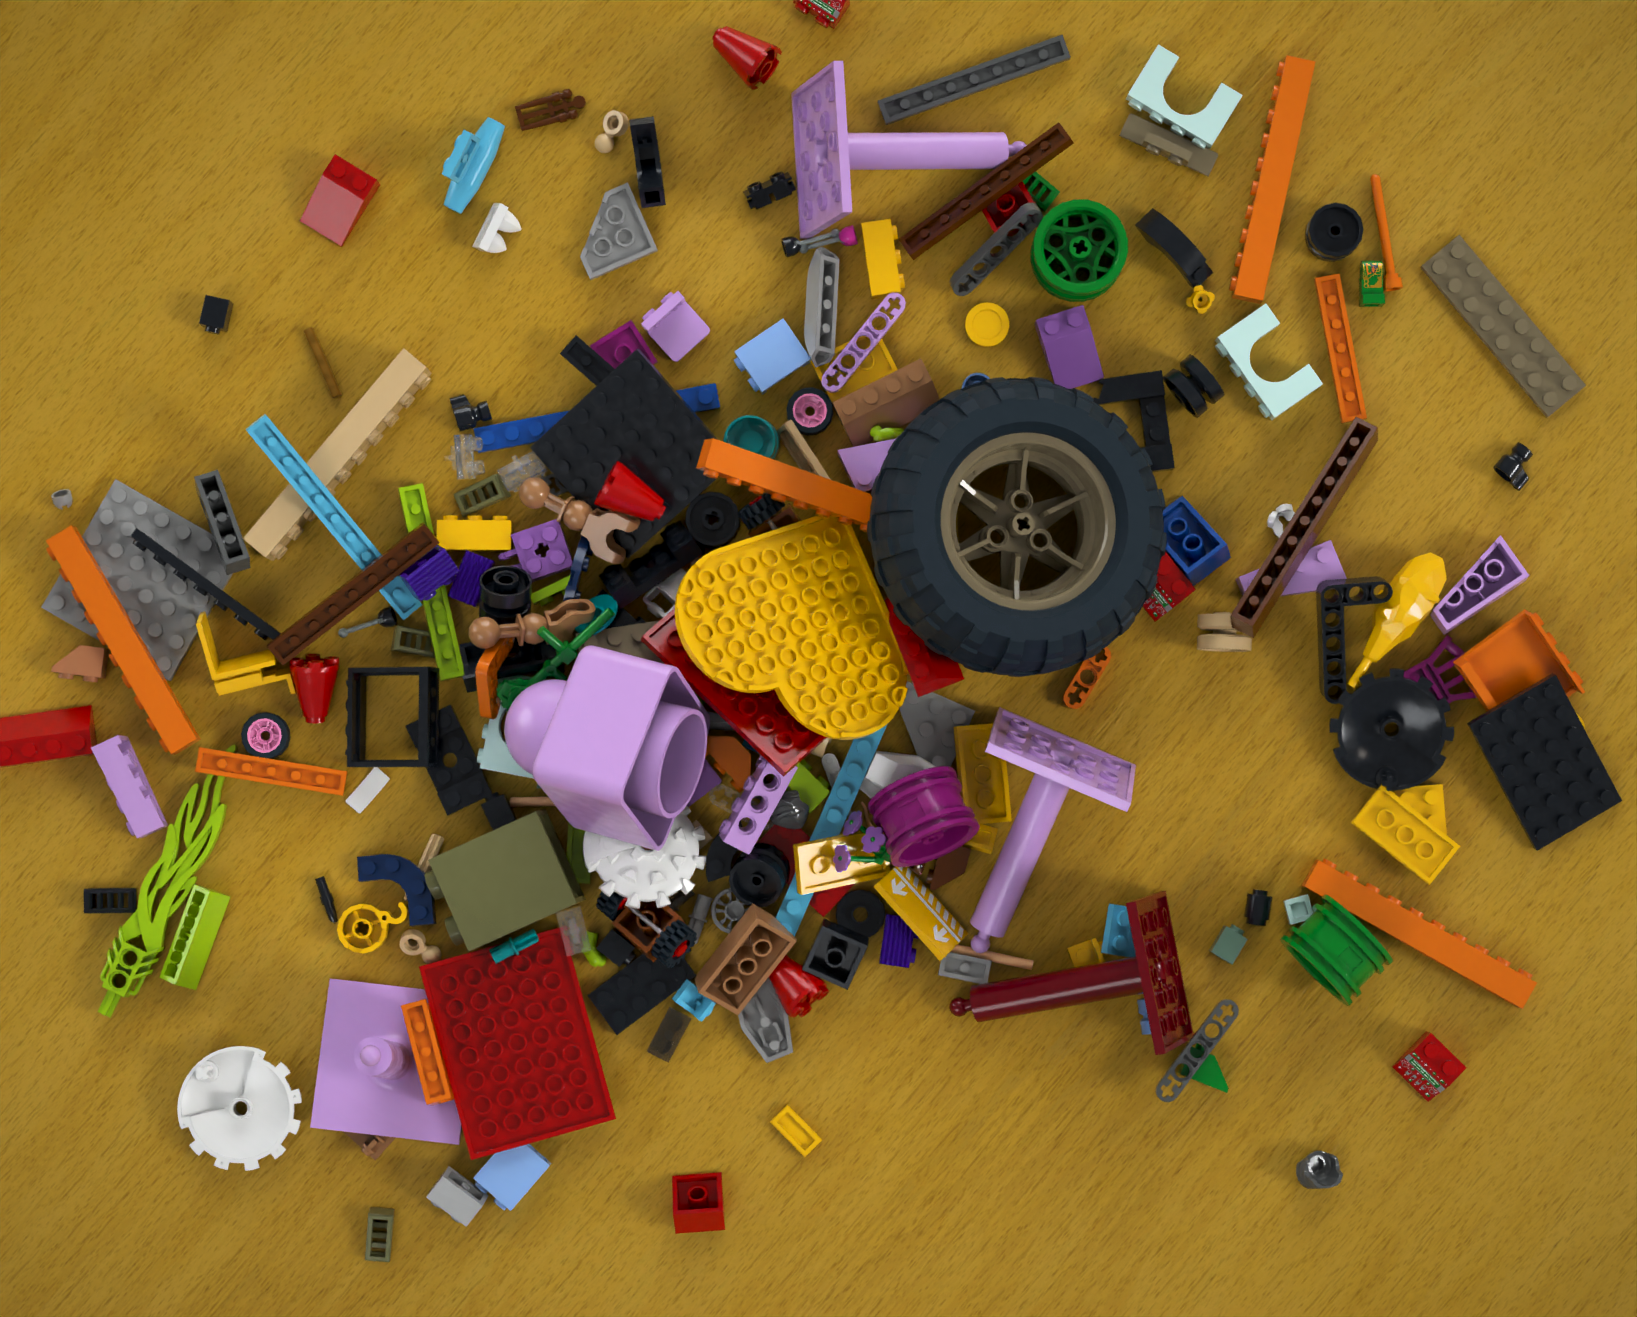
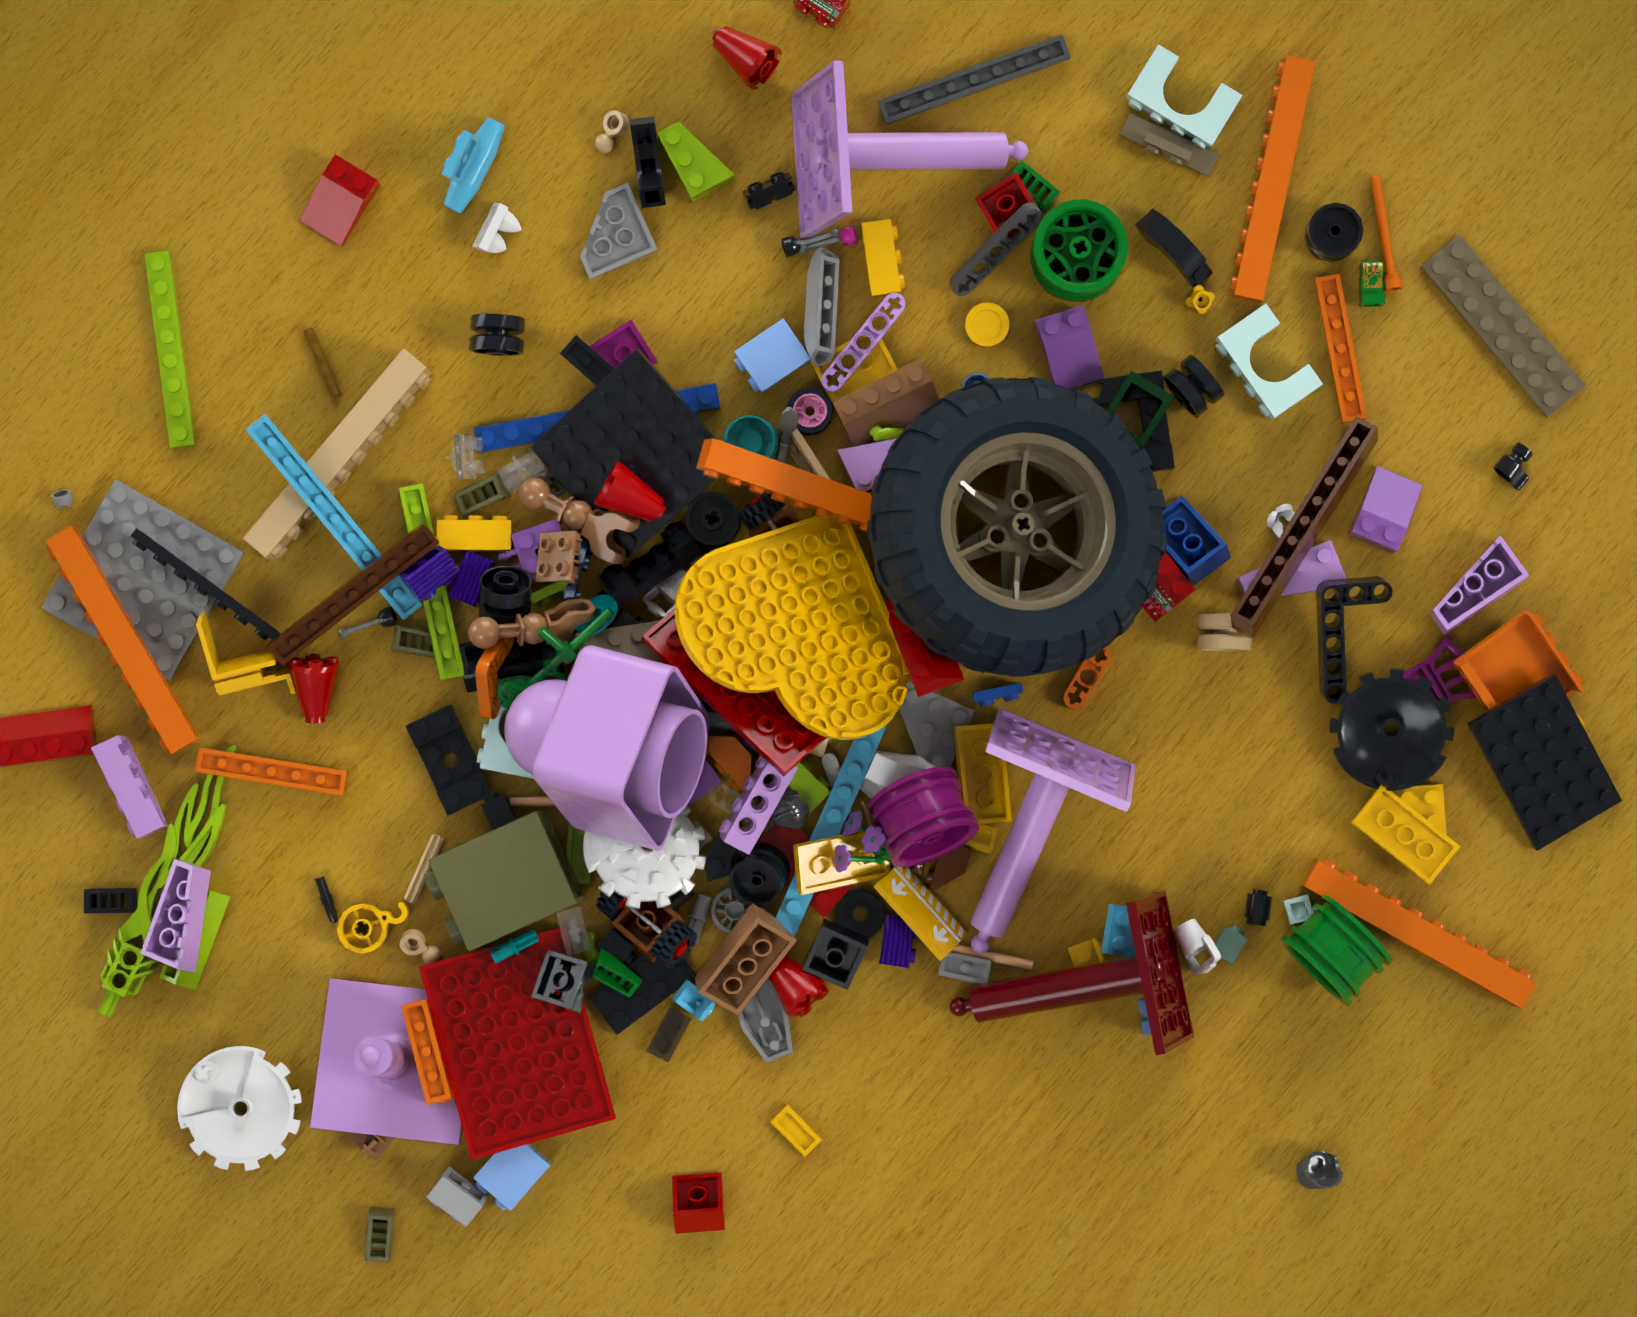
(85, 662): nougat slope -> none
(170, 349): none -> lime plate
(179, 917): none -> lavender wedge
(216, 314): black brick -> none
(222, 522): dark grey brick -> none
(254, 741): wheel -> none
(367, 790): white sticker -> none
(411, 879): dark blue plate -> none
(428, 716): black window -> none
(467, 415): black piece -> none
(497, 334): none -> black wheel
(554, 978): none -> black brick
(557, 557): none -> medium nougat hinge
(578, 102): reddish brown piece -> none
(607, 962): none -> green slope
(675, 326): lavender bracket -> none
(694, 164): none -> lime wedge
(788, 424): none -> light grey piece
(986, 191): reddish brown plate -> none
(987, 697): none -> blue plate
(1152, 389): none -> dark green window
(1194, 941): none -> white piece
(1208, 1045): dark grey beam -> none
(1208, 1073): green slope -> none
(1385, 510): none -> medium lavender slope
(1413, 597): yellow piece -> none
(1429, 1066): red slope -> none

